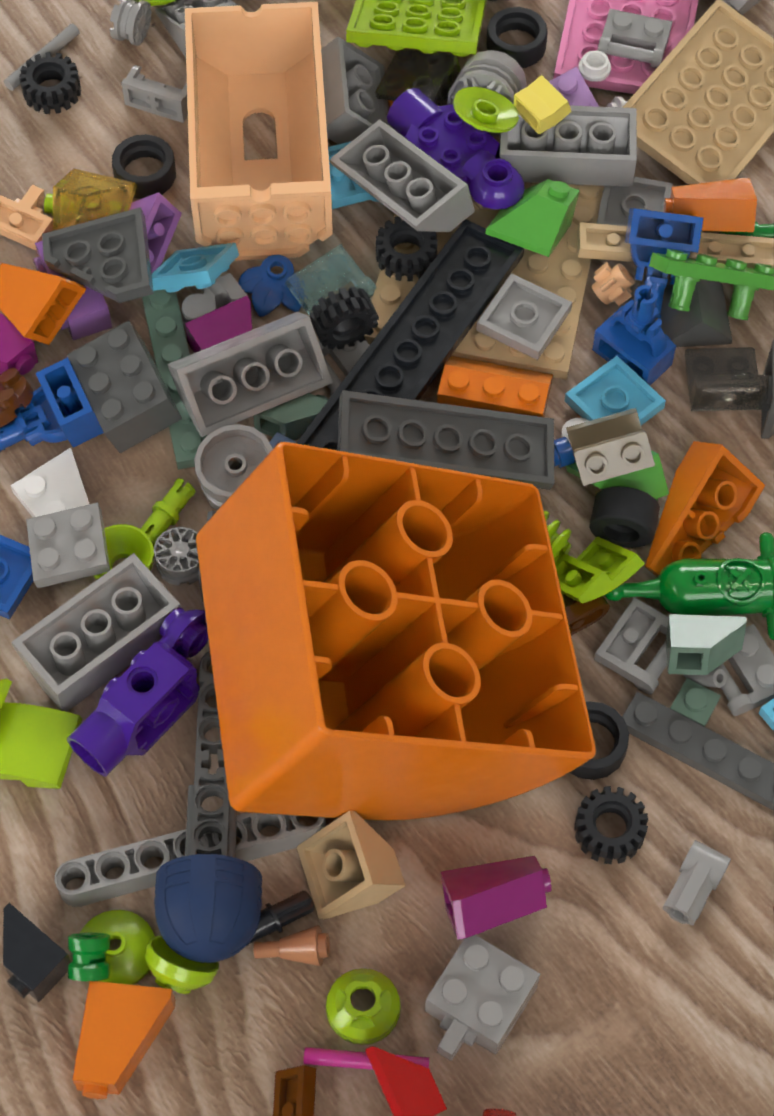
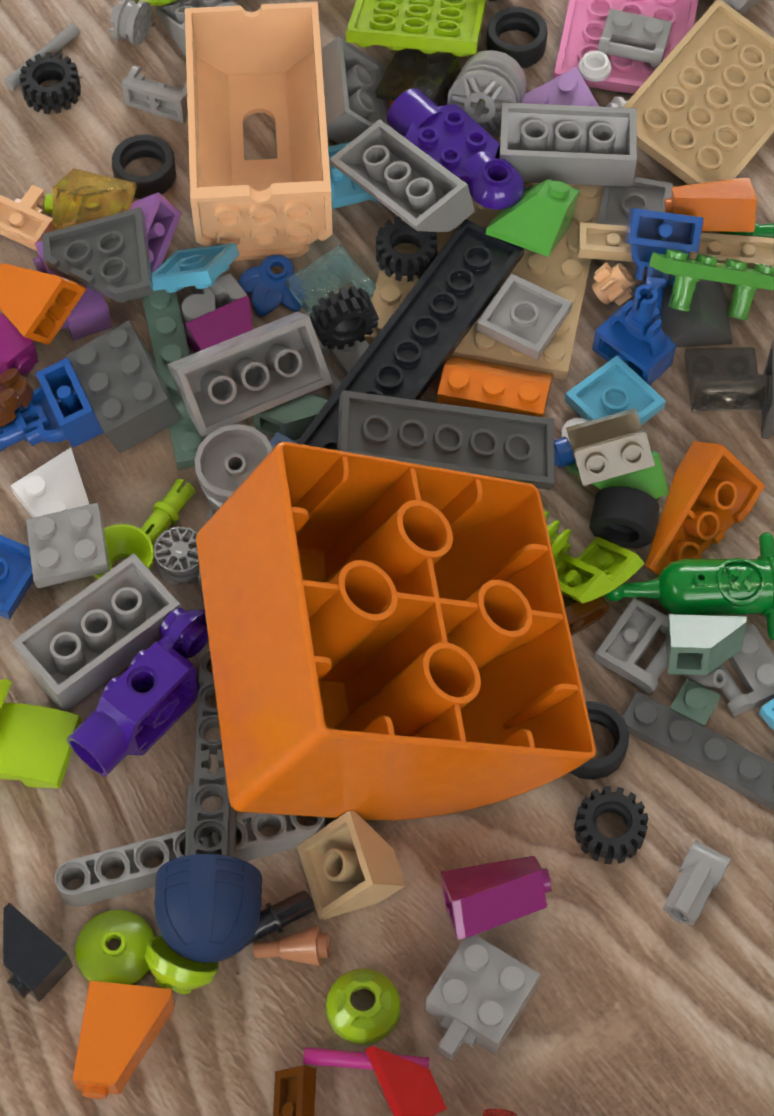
(88, 956): green wheel -> none
(485, 109): lime dish -> none
(541, 105): light yellow piece -> none

